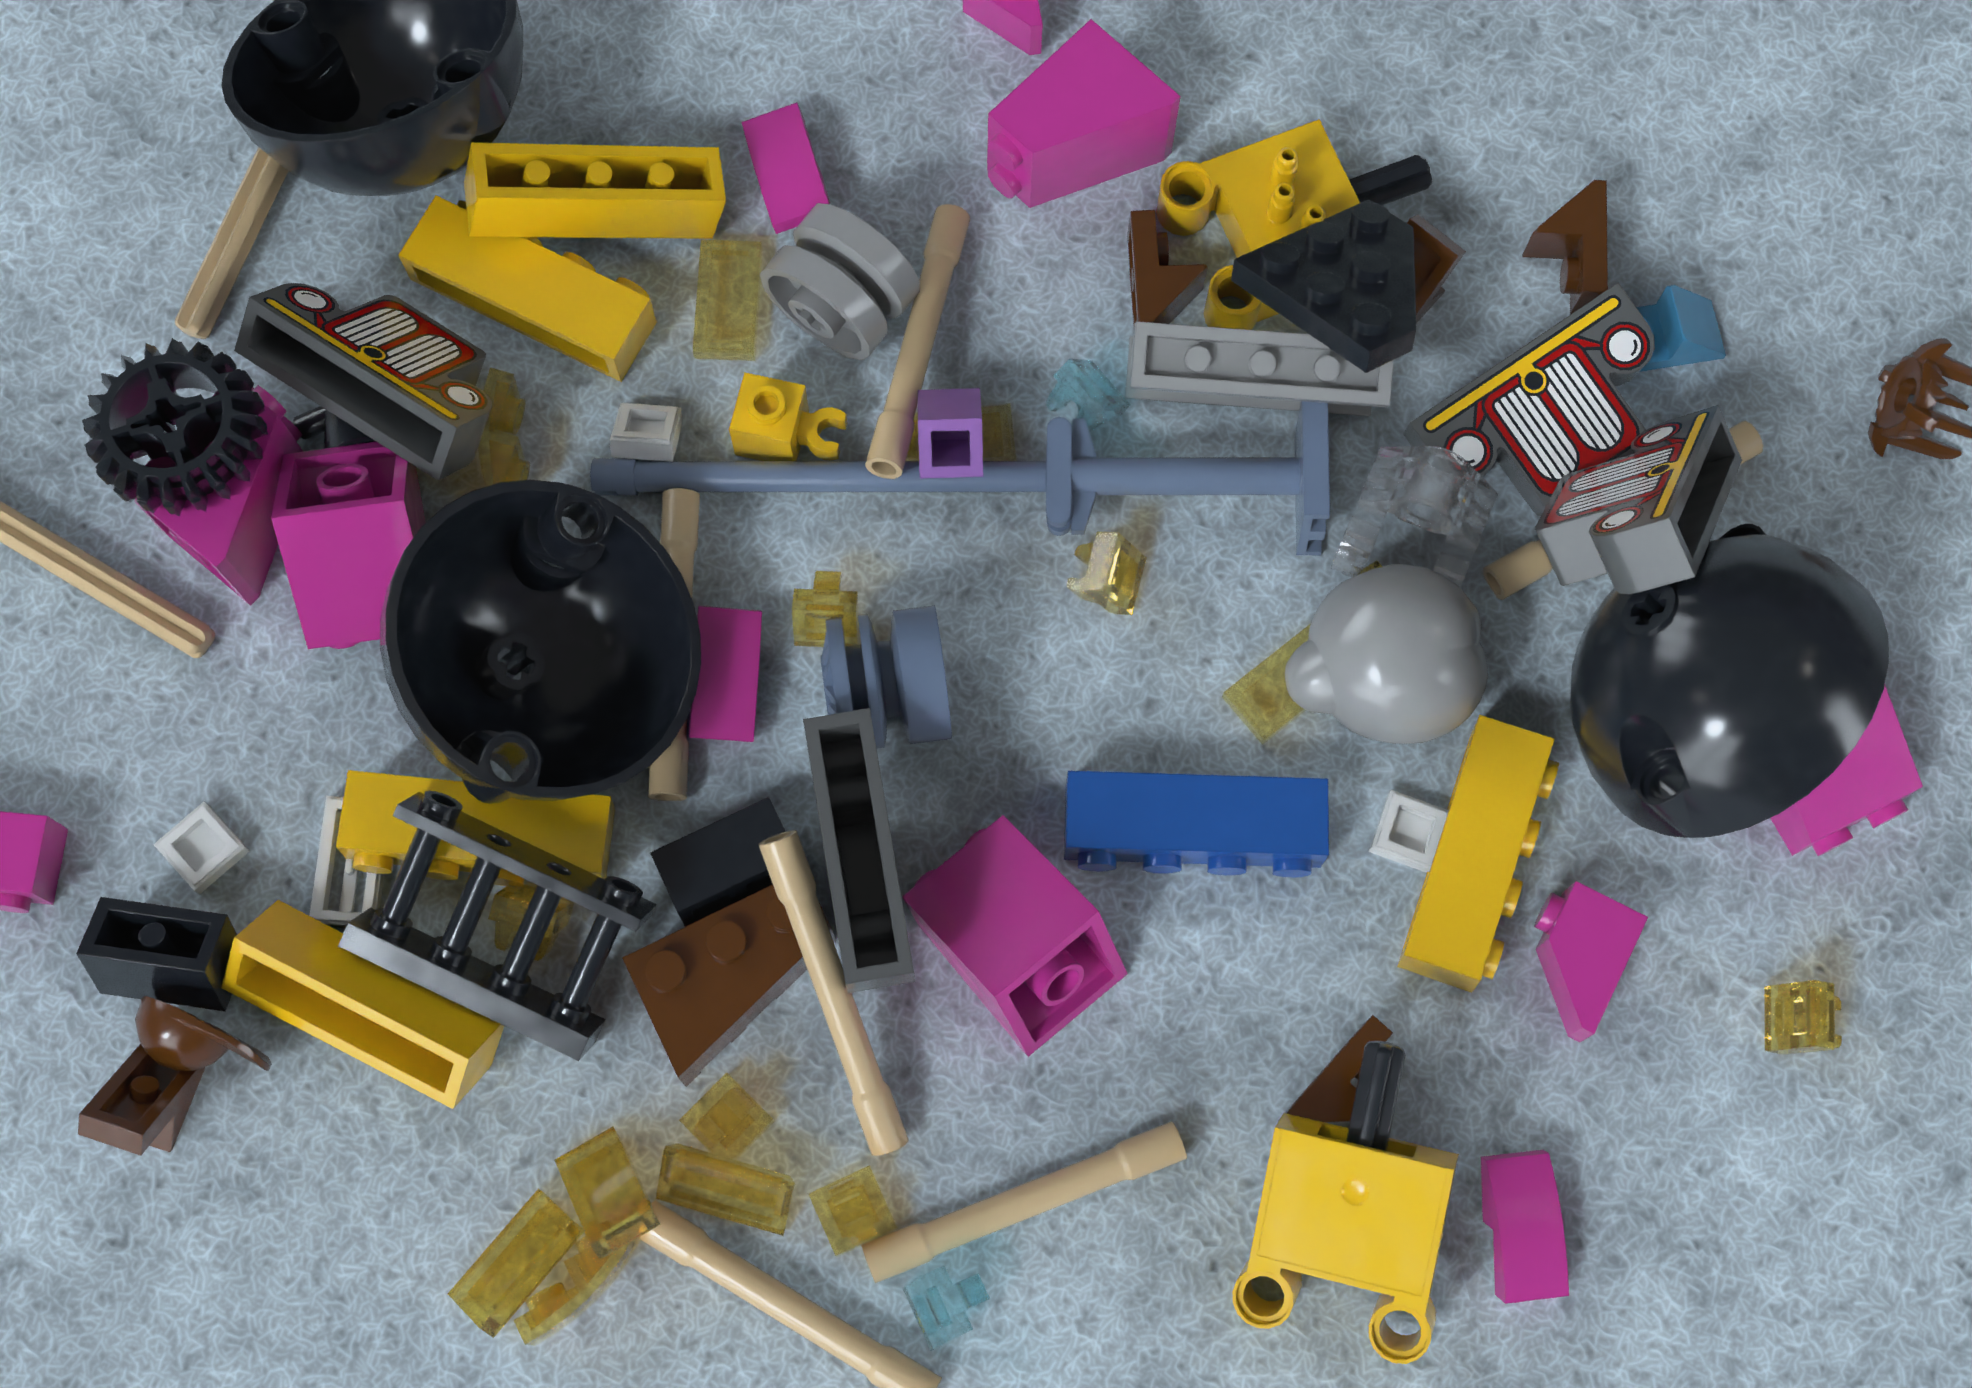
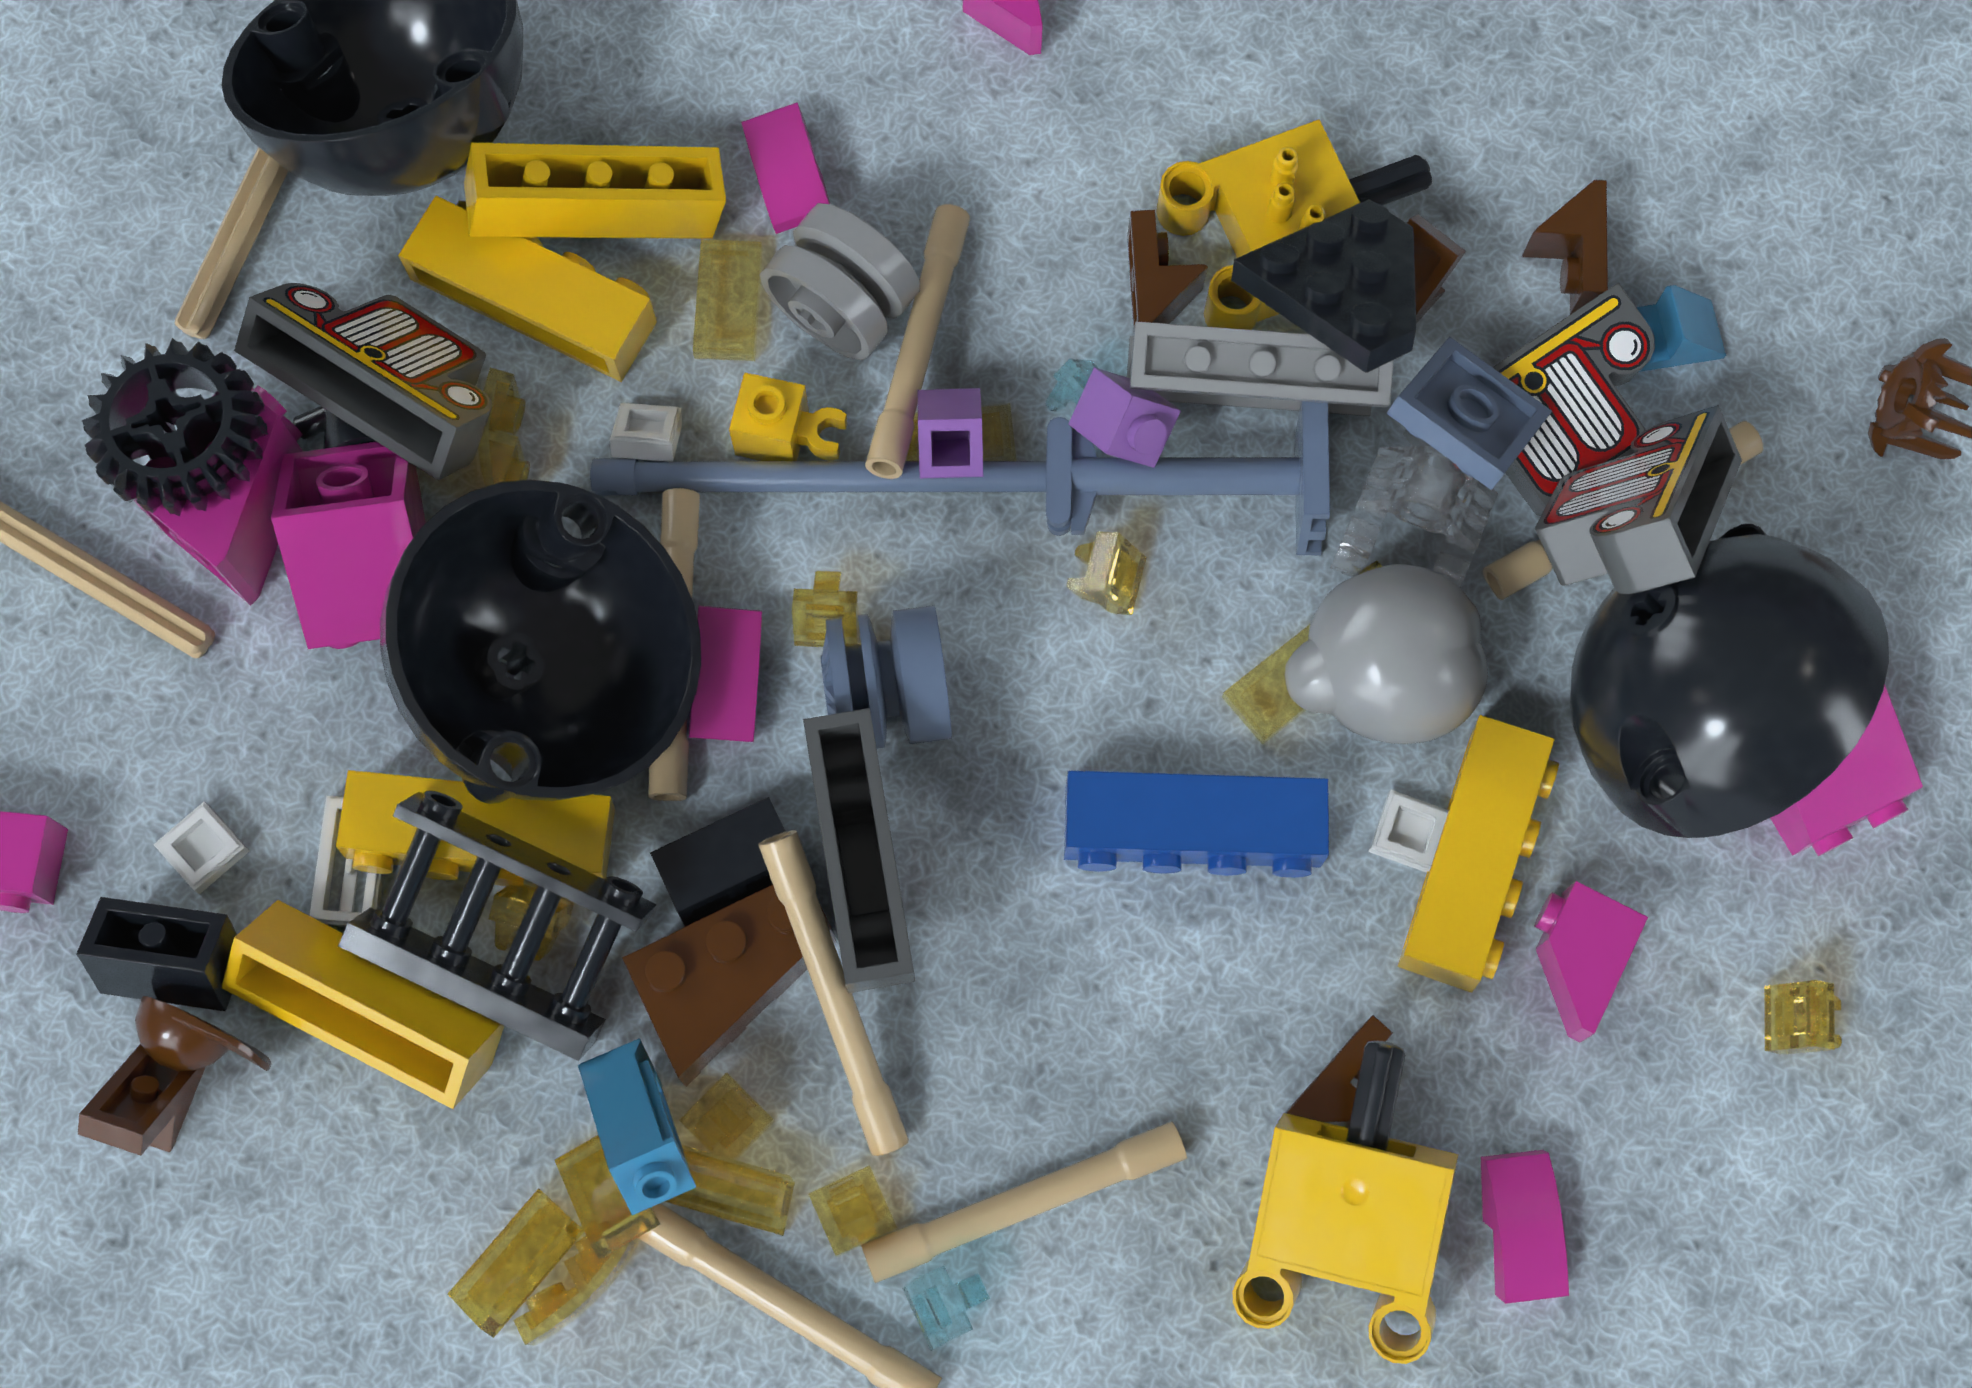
(635, 1127): none -> dark azure window
(1017, 933): dark pink slope -> none
(1080, 121): dark pink slope -> none
(1122, 419): none -> medium lavender brick
(1469, 413): none -> sand blue plate

